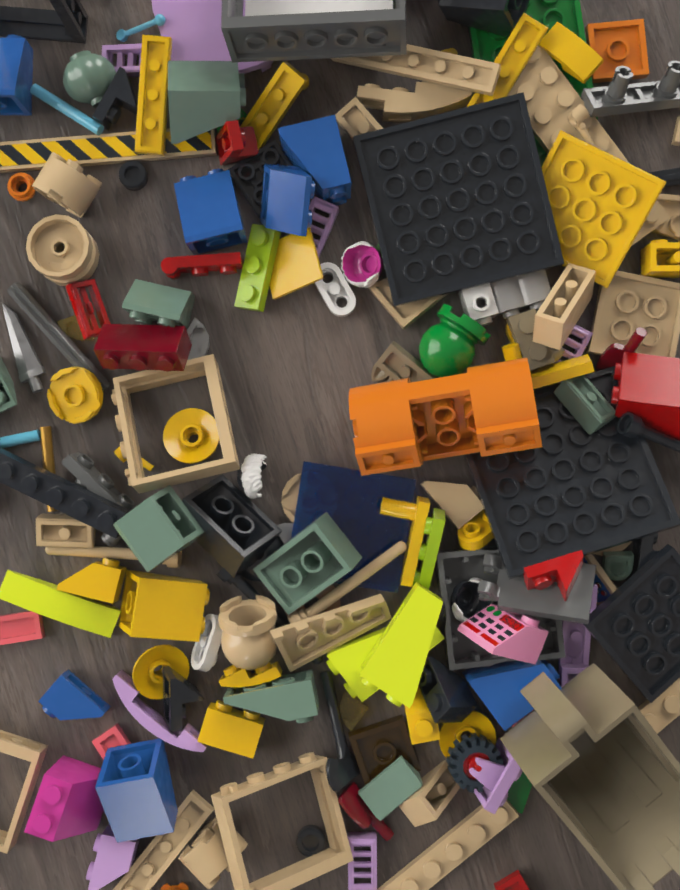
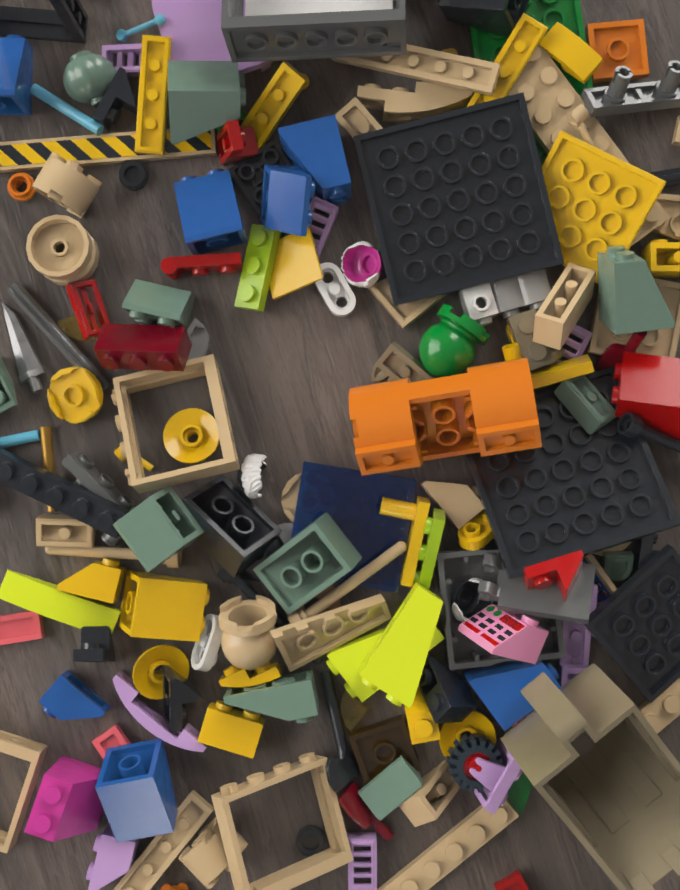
(95, 645): none -> black slope
(629, 294): none -> sand green slope

